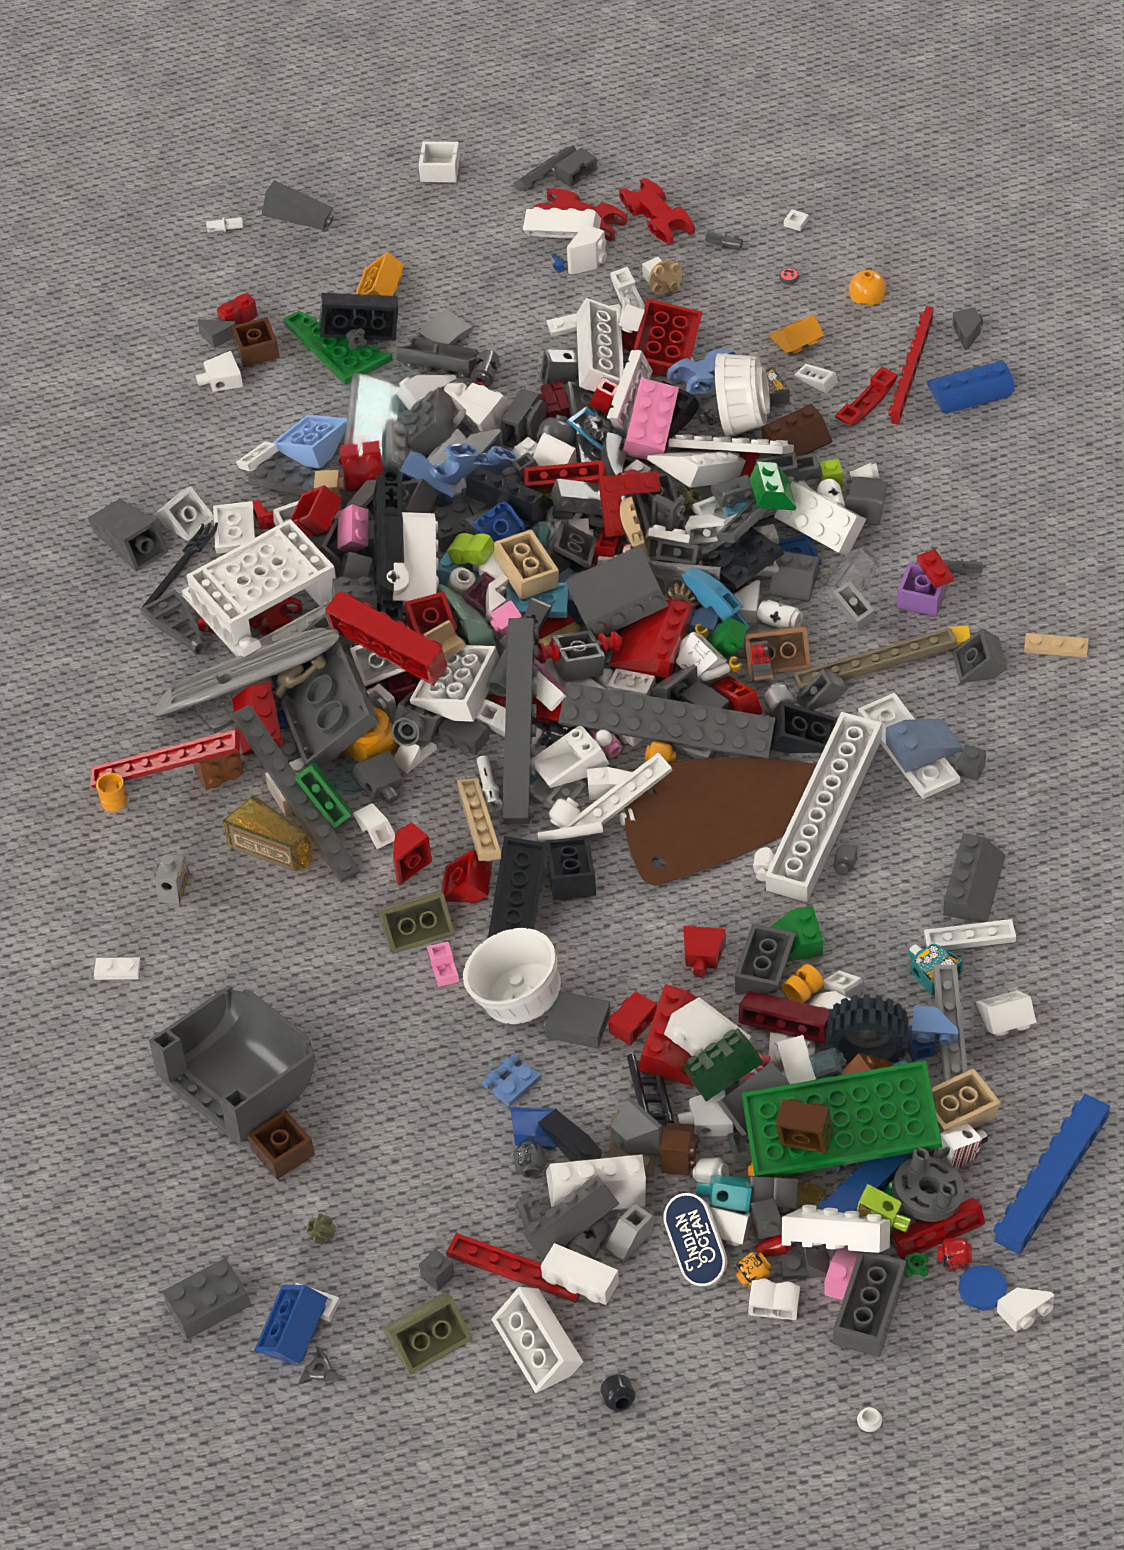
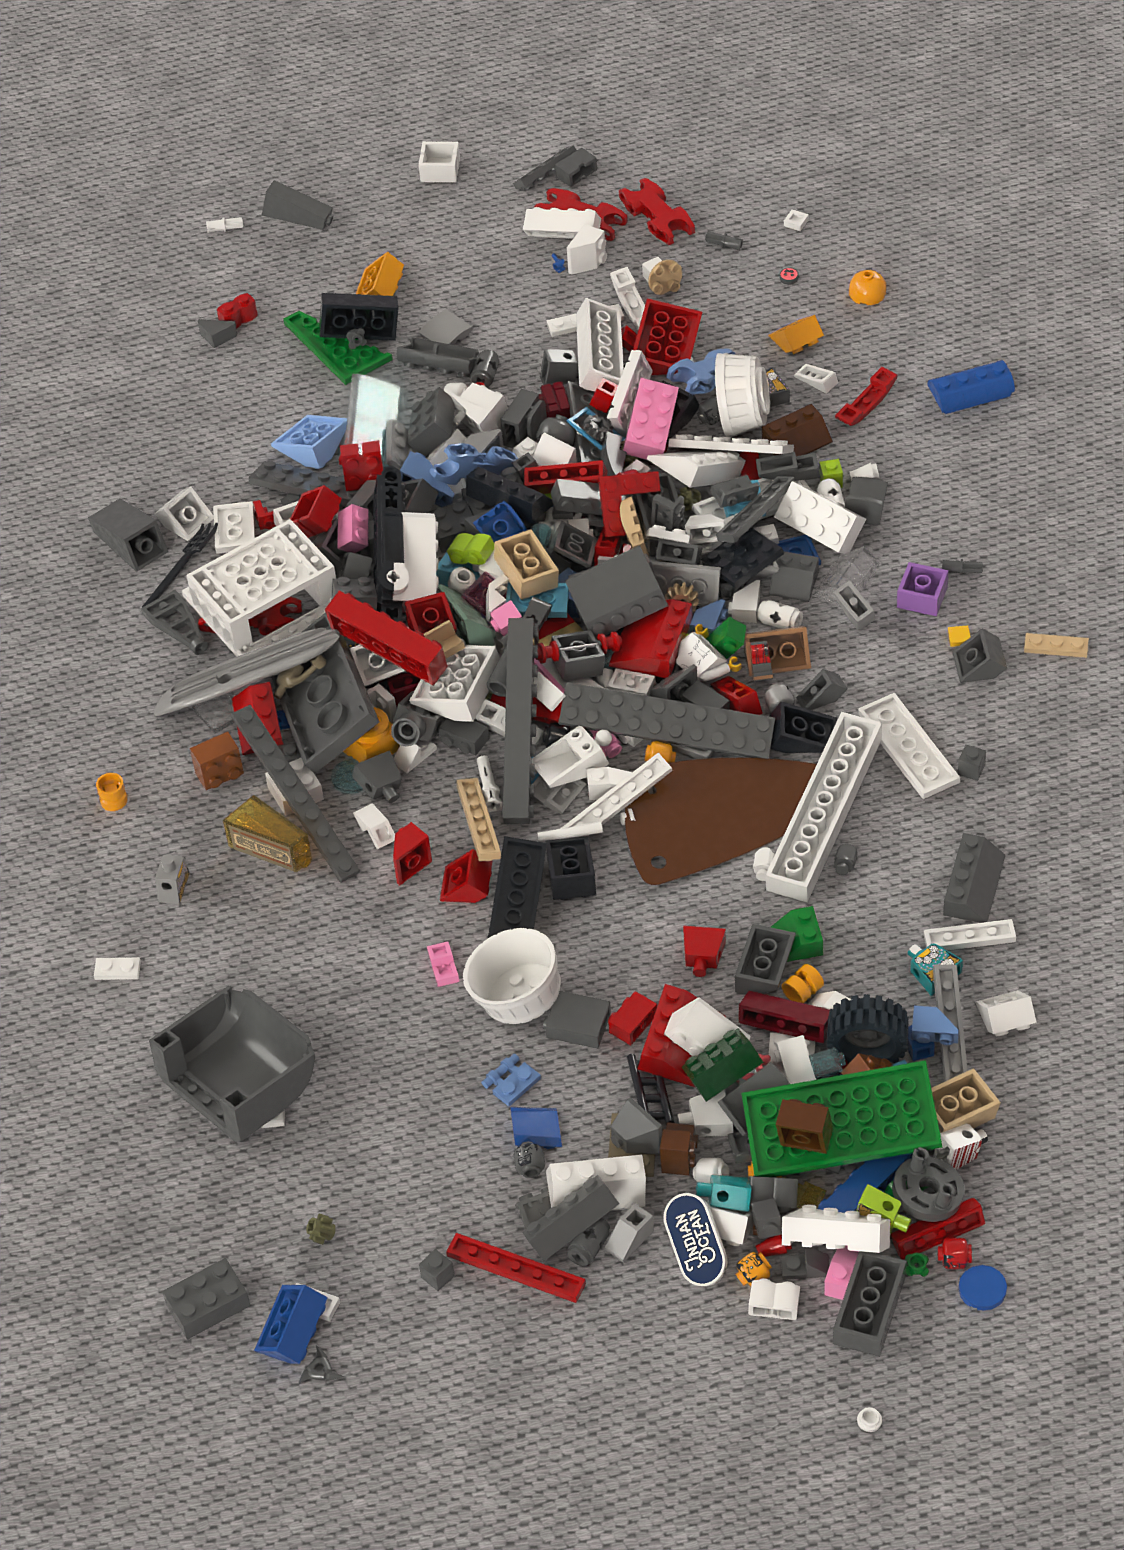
(170, 757): plate -> none
(220, 373): white torso -> none
(247, 646): white plate -> none
(255, 342): reddish brown brick -> none
(260, 454): white plate -> none
(281, 1144): reddish brown brick -> none
(323, 795): green brick -> none
(331, 479): tan brick -> none
(416, 921): olive slope -> none
(419, 386): white slope -> none
(427, 1333): olive slope -> none
(536, 1339): white slope -> none
(563, 812): white head -> none
(569, 1137): black slope -> none
(579, 1274): white brick -> none
(617, 1392): black head -> none
(631, 314): white slope -> none
(713, 593): dark azure slope -> none
(771, 487): green slope -> none
(844, 983): white slope -> none
(882, 657): dark tan tile -> none
(909, 370): red plate -> none
(920, 742): sand blue slope -> none
(935, 568): red plate -> none
(967, 325): dark grey slope -> none
(1023, 1306): white slope -> none
(1051, 1174): blue brick -> none

